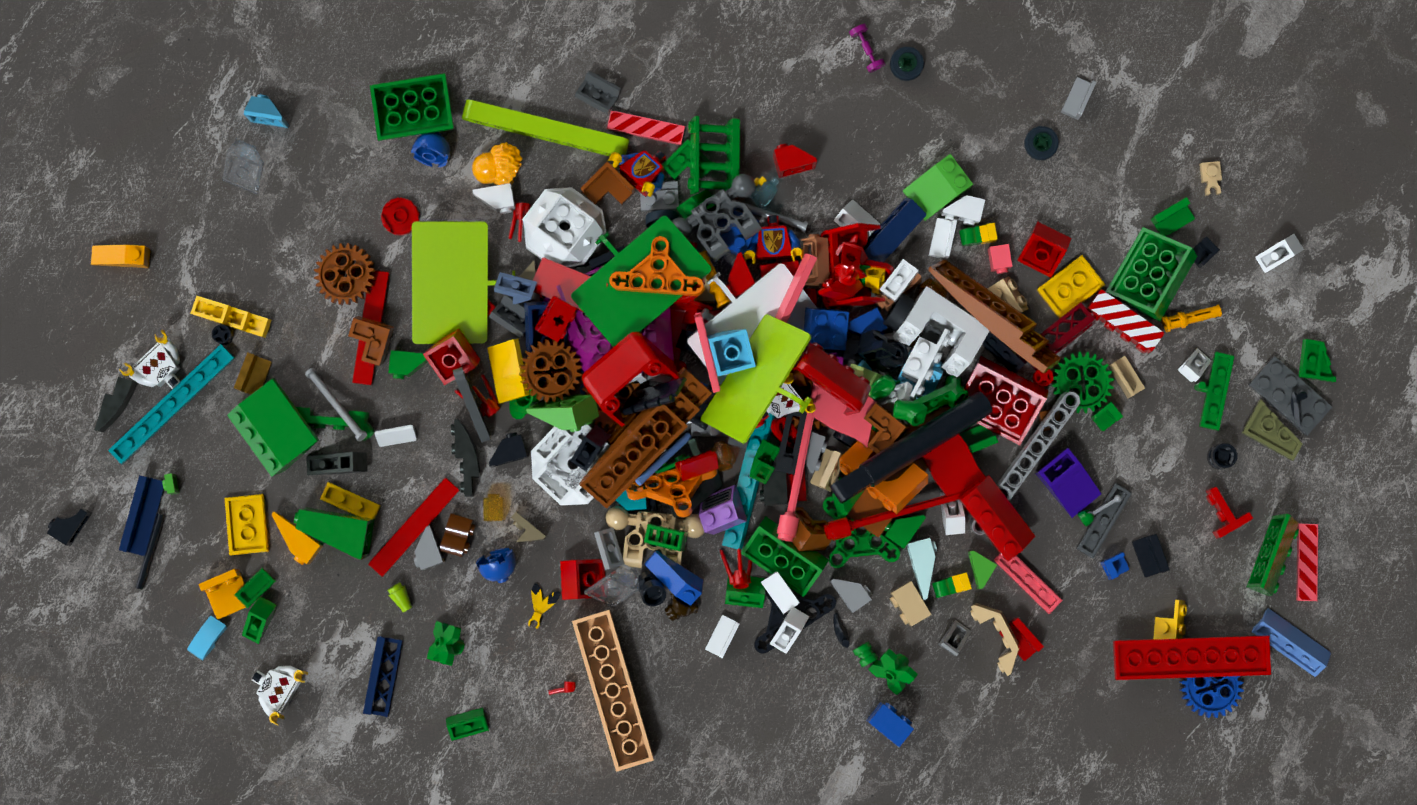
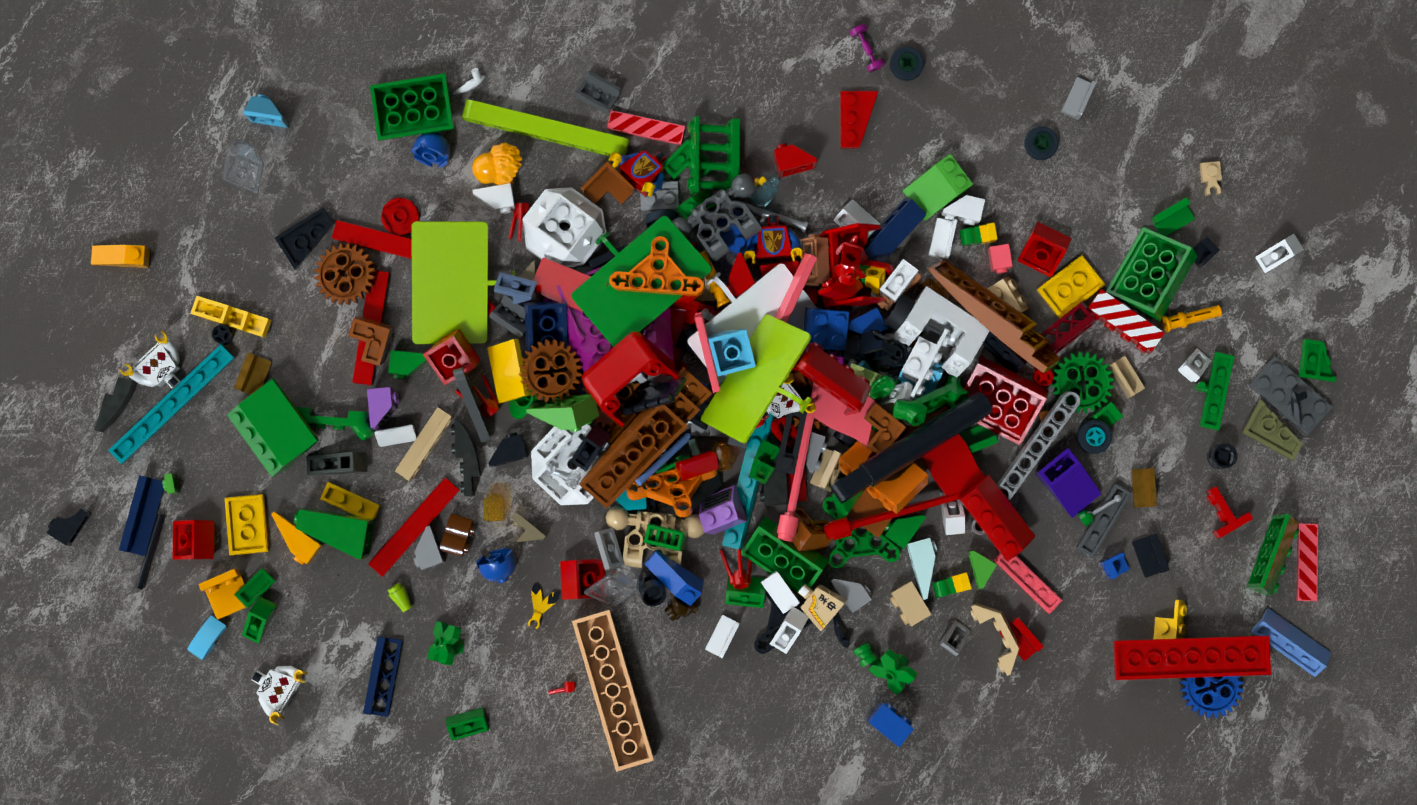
(193, 540): none -> red slope
(304, 236): none -> black wing
(360, 435): light grey bar -> none
(372, 239): none -> red tile
(382, 405): none -> medium lavender slope
(424, 444): none -> tan fence
(471, 84): none -> white bar
(556, 308): red brick -> none
(821, 604): none -> tan torso
(854, 116): none -> red wing
(1101, 435): none -> black wheel
(1143, 488): none -> pearl gold panel

